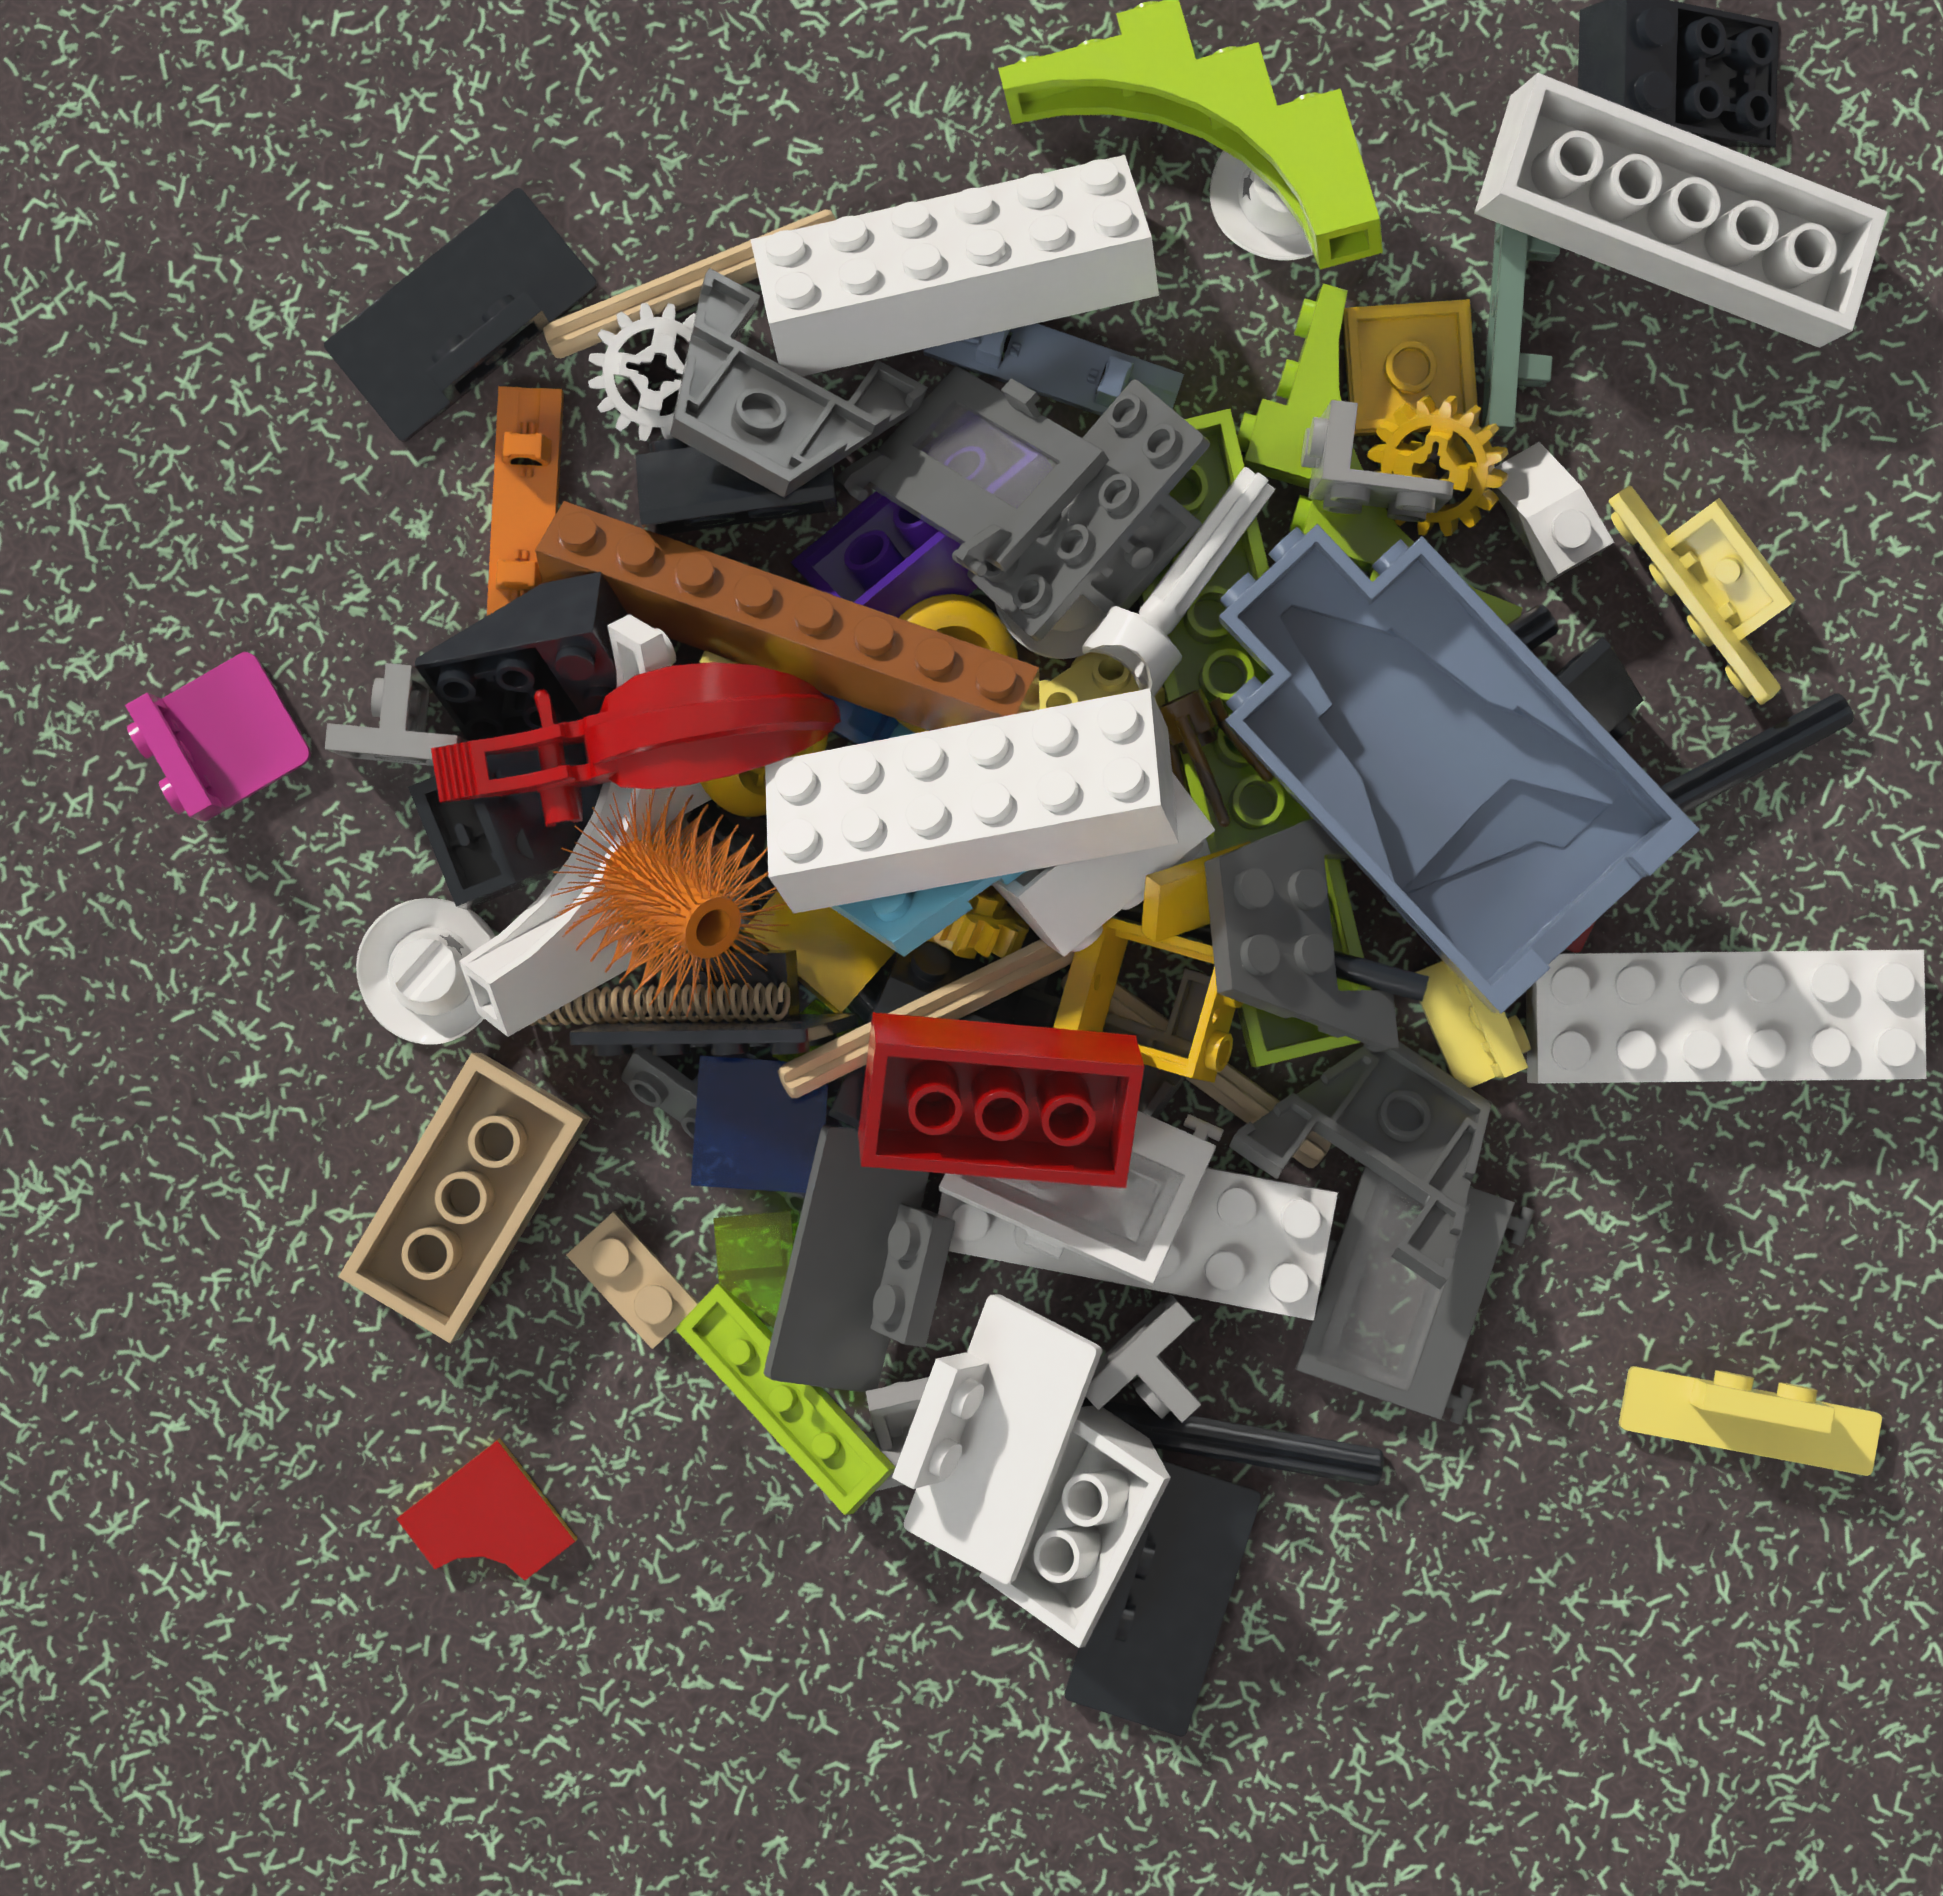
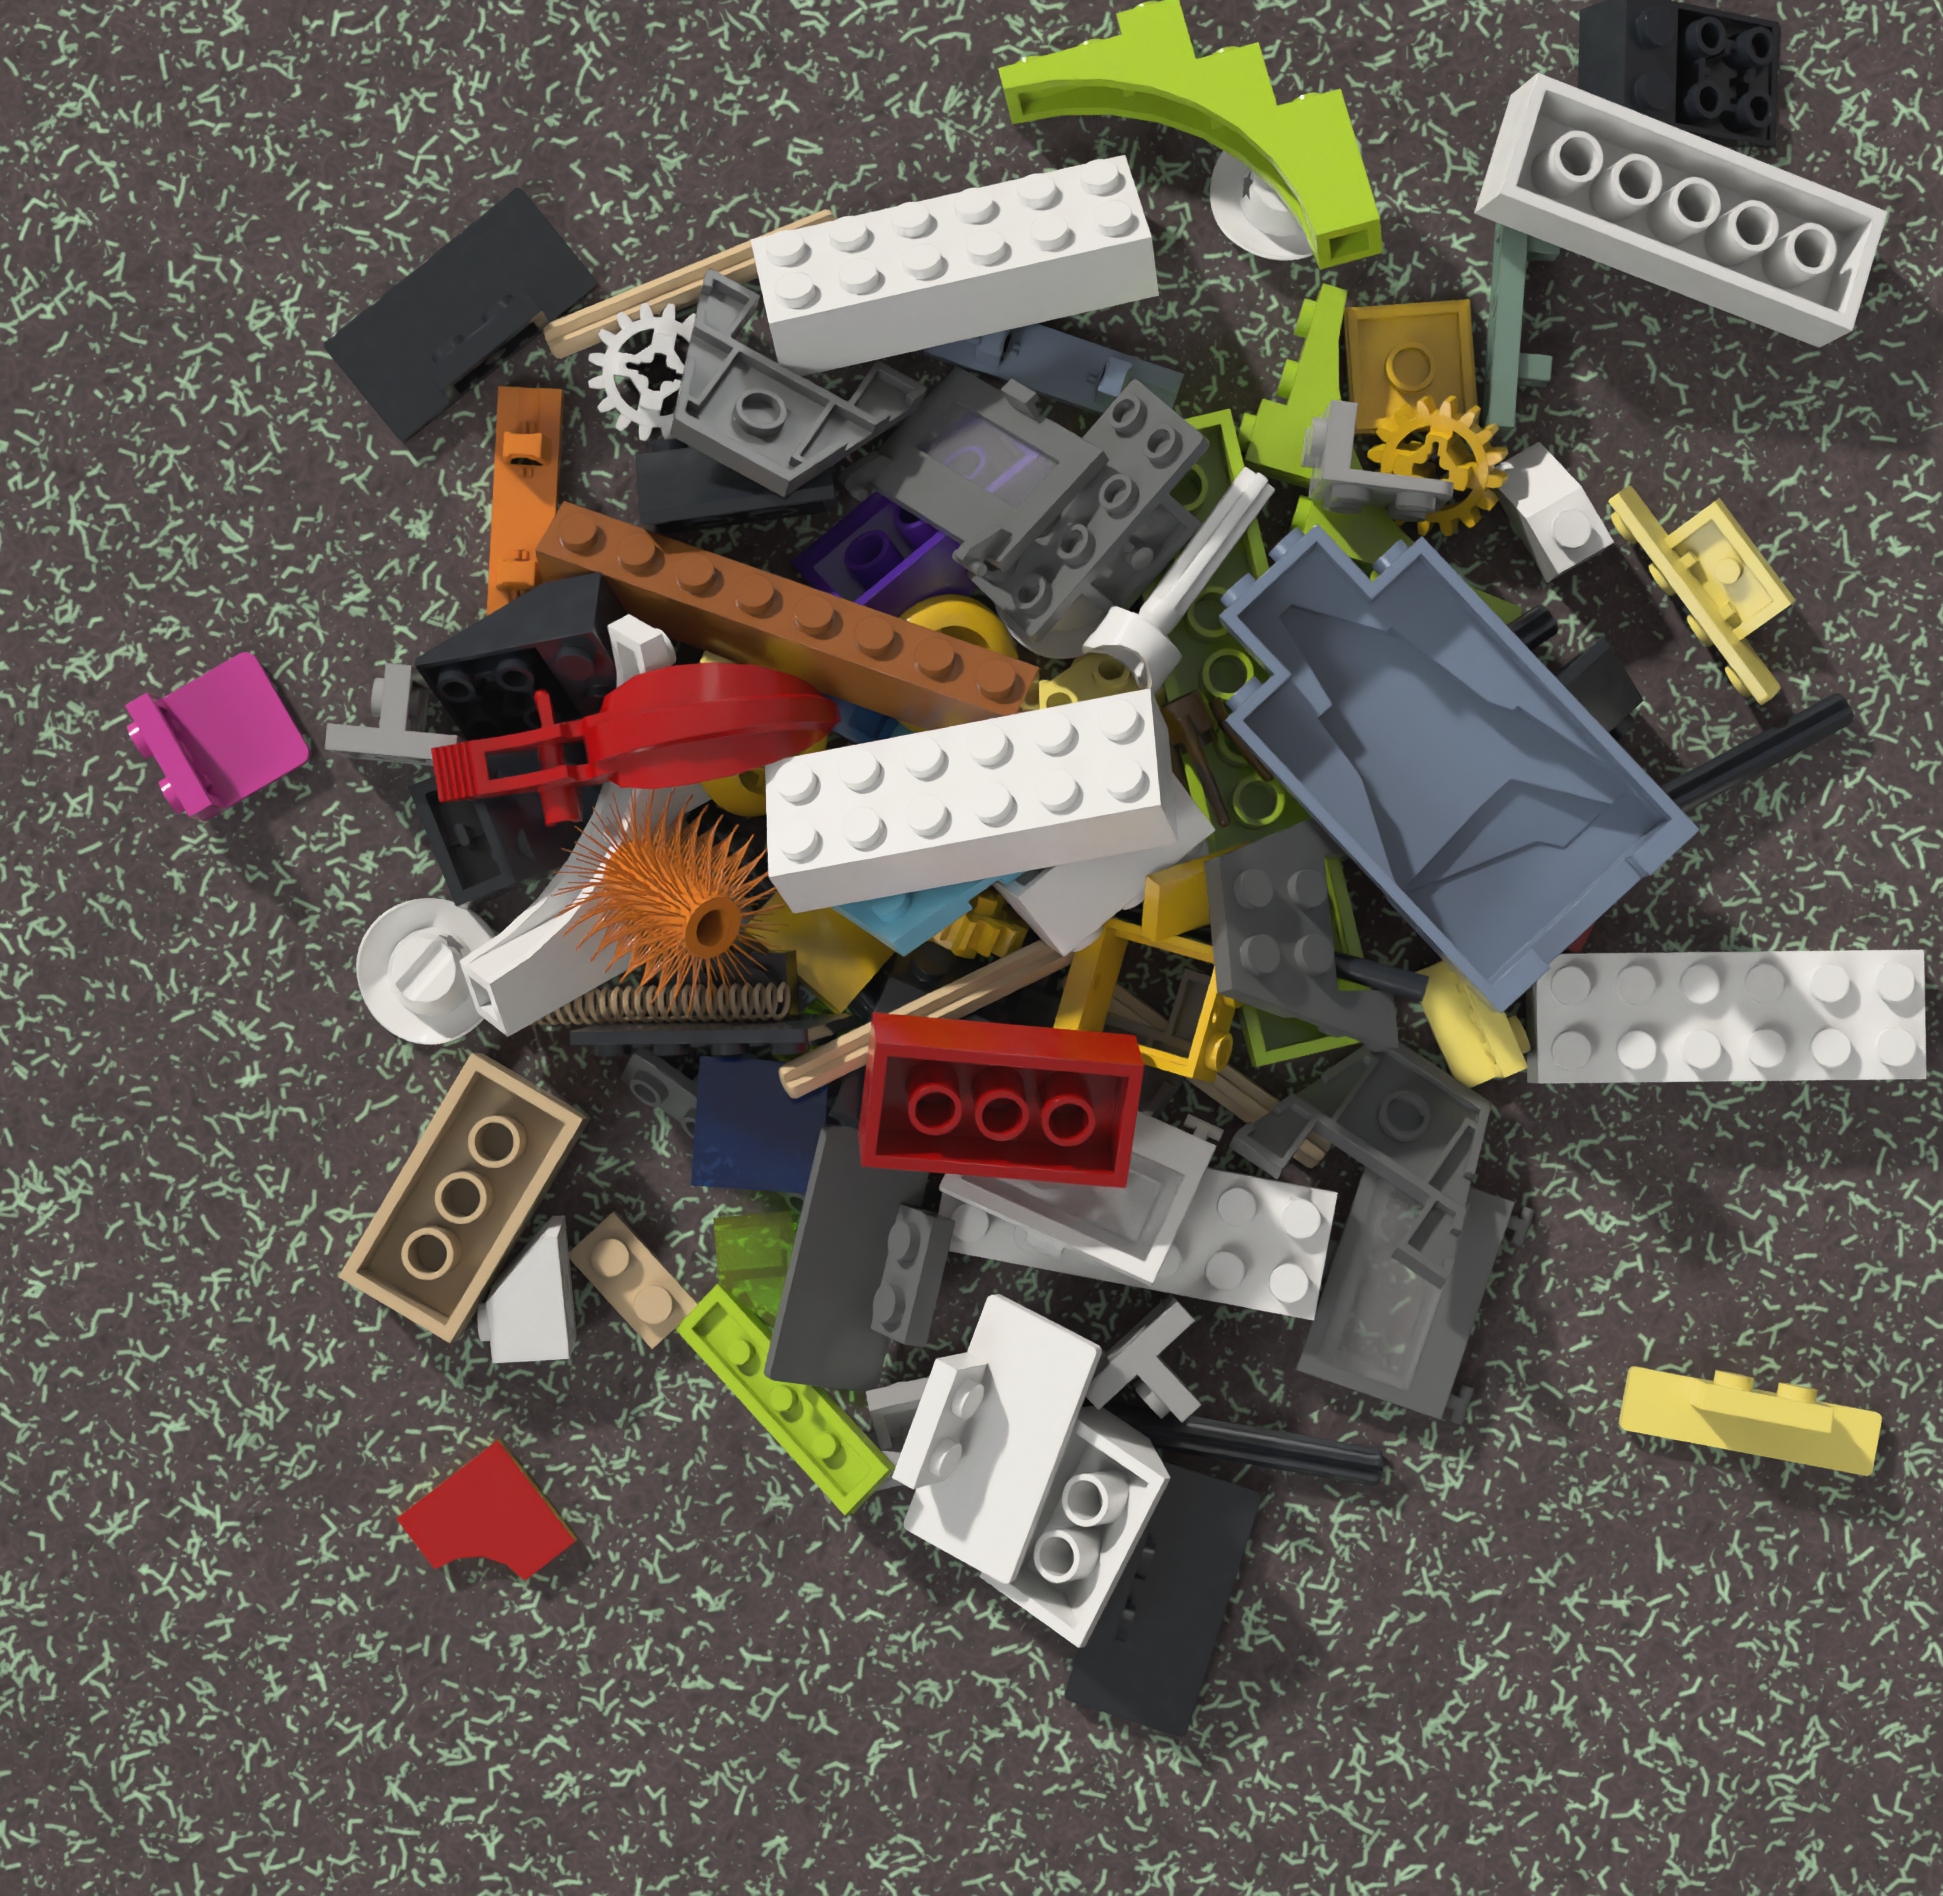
(532, 1302): none -> white slope

